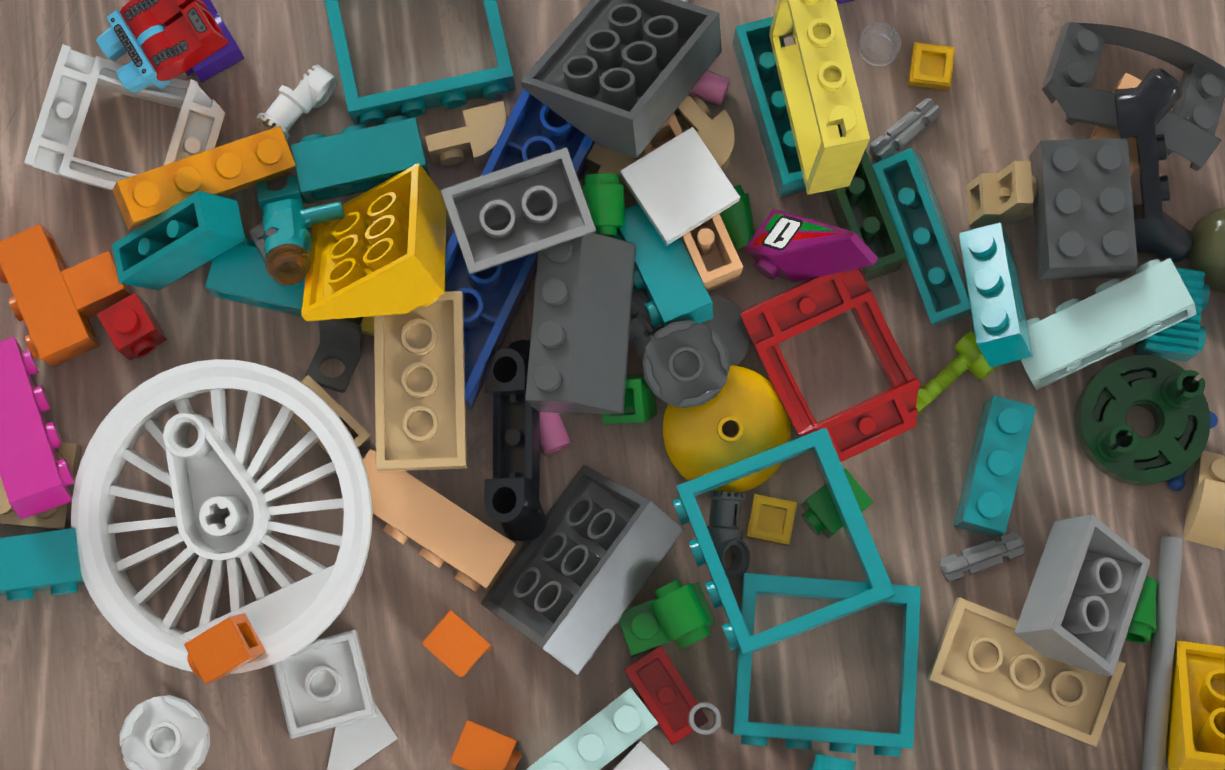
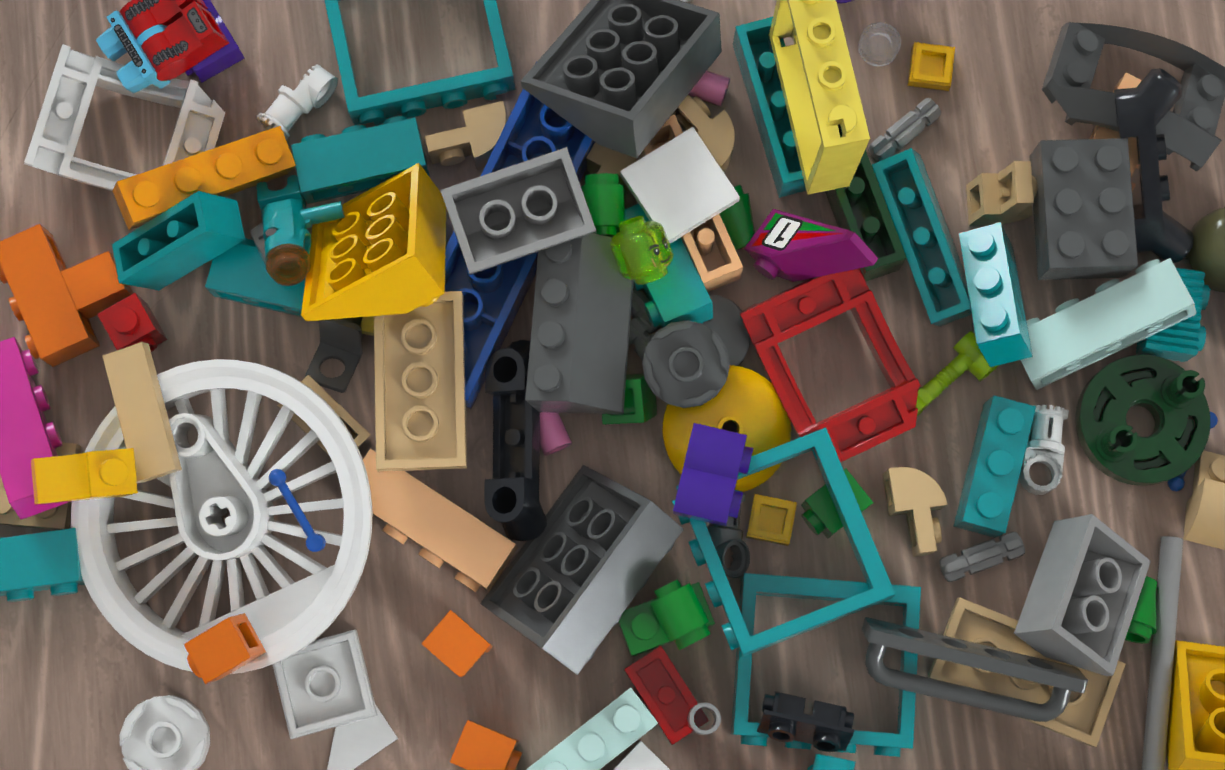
(84, 476): none -> yellow arch
(142, 411): none -> tan tile
(314, 541): none -> blue hinge
(641, 250): none -> clear neon green head
(711, 475): none -> dark purple brick
(785, 721): none -> black hinge
(886, 634): none -> dark grey piece
(916, 495): none -> tan brick
(1045, 447): none -> white connector

